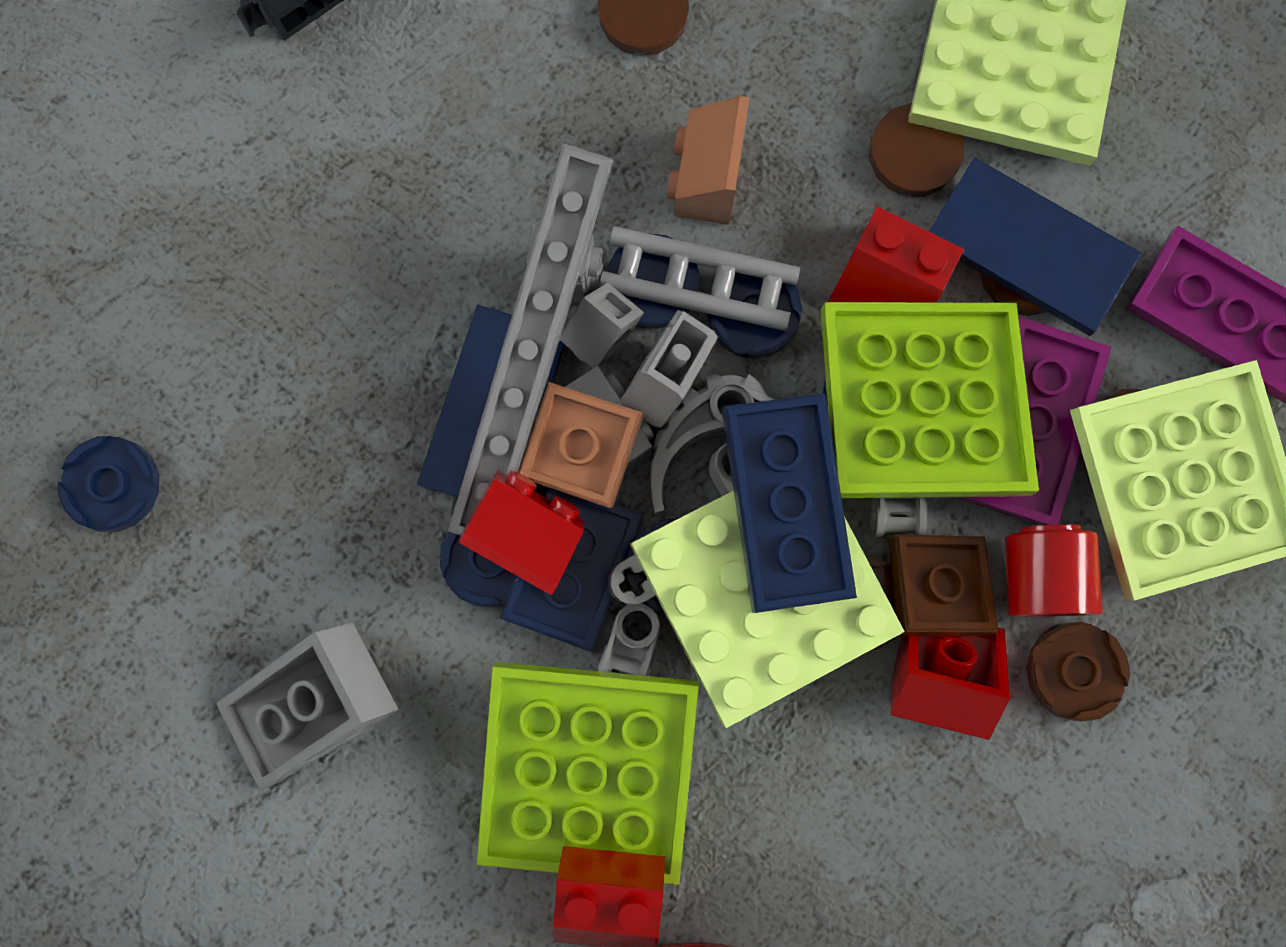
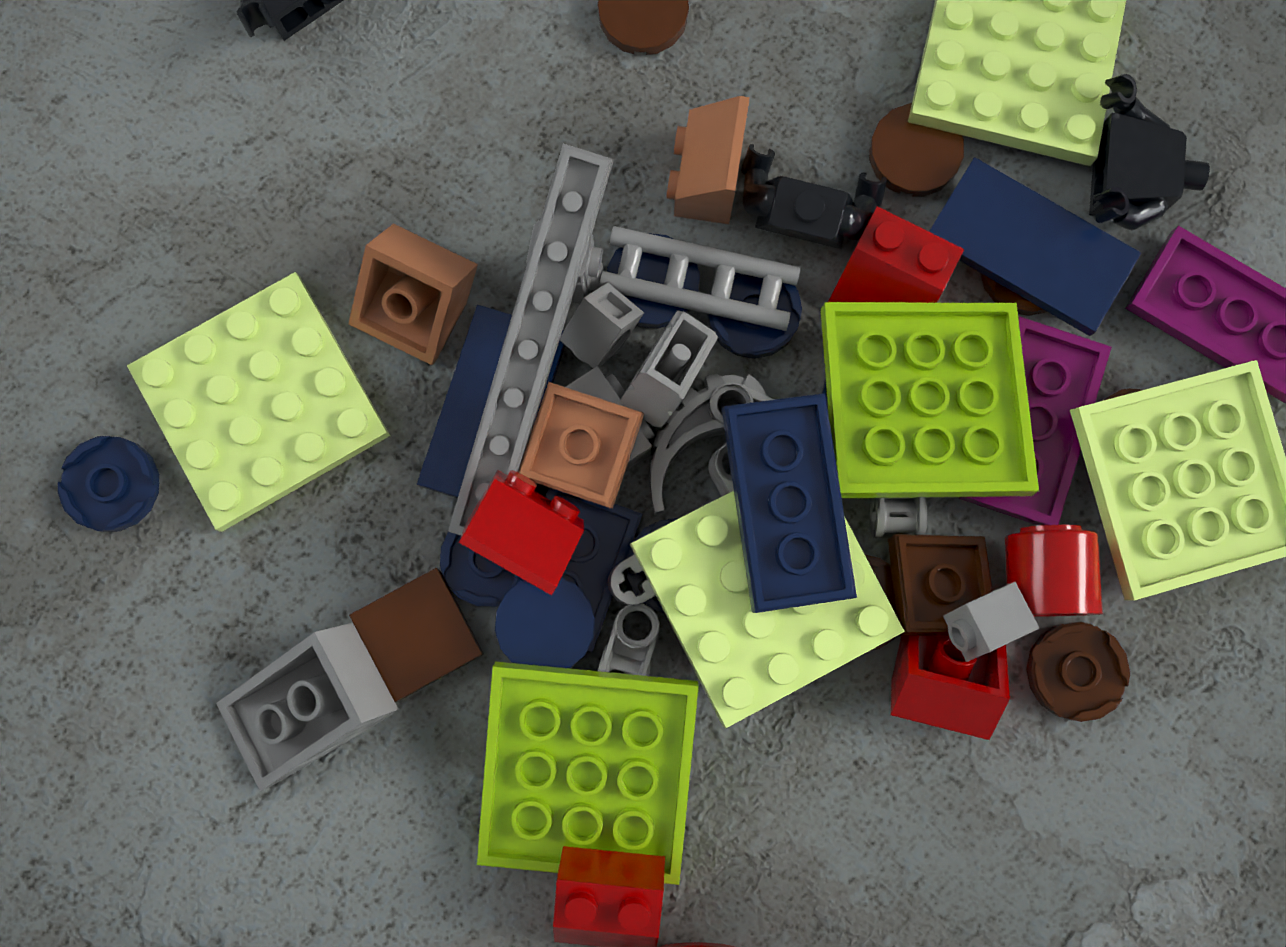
(257, 401): none -> yellowish green plate
(411, 292): none -> nougat slope
(416, 634): none -> reddish brown tile
(544, 627): none -> dark blue tile
(806, 208): none -> black torso
(990, 622): none -> light grey brick
(1139, 162): none -> black torso

